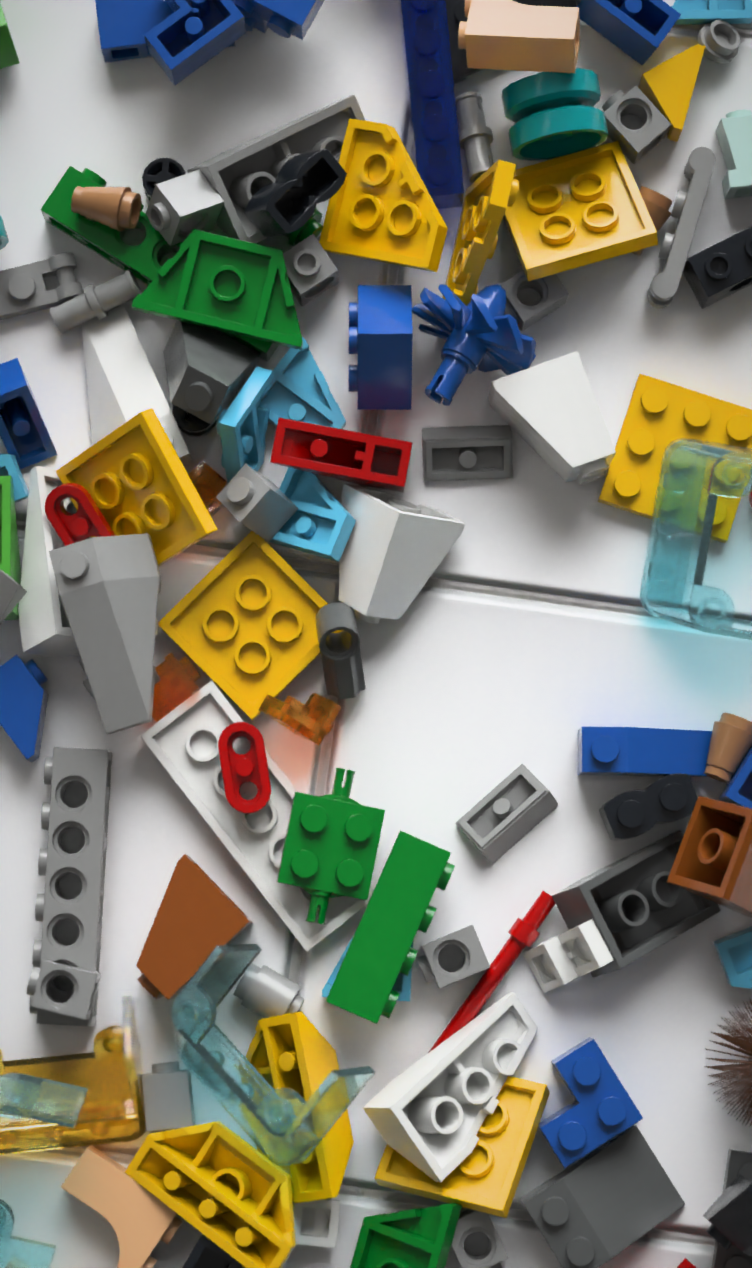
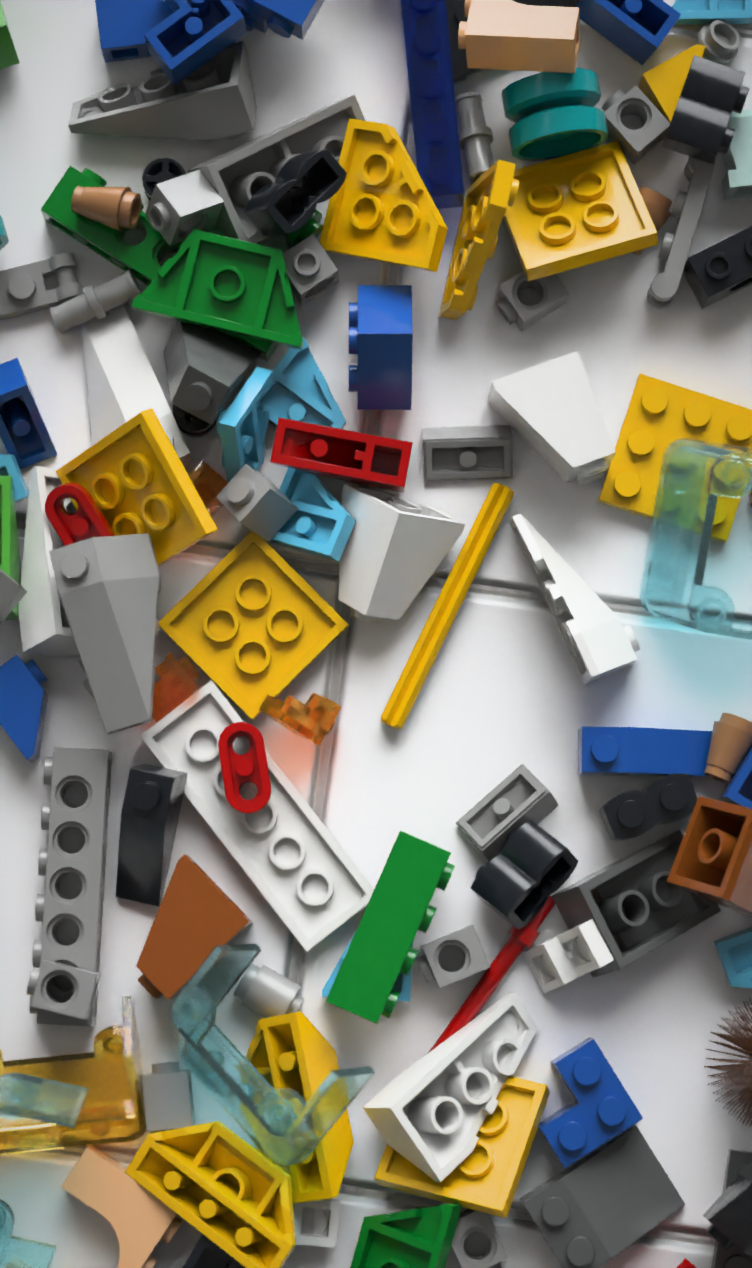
(148, 832): none -> black slope
(204, 106): none -> light grey wedge
(330, 846): green plate -> none
(340, 650): dark grey piece -> none
(447, 606): none -> yellow axle
(474, 337): blue piece -> none
(524, 874): none -> black brick
(584, 621): none -> white wedge
(705, 109): none -> black brick

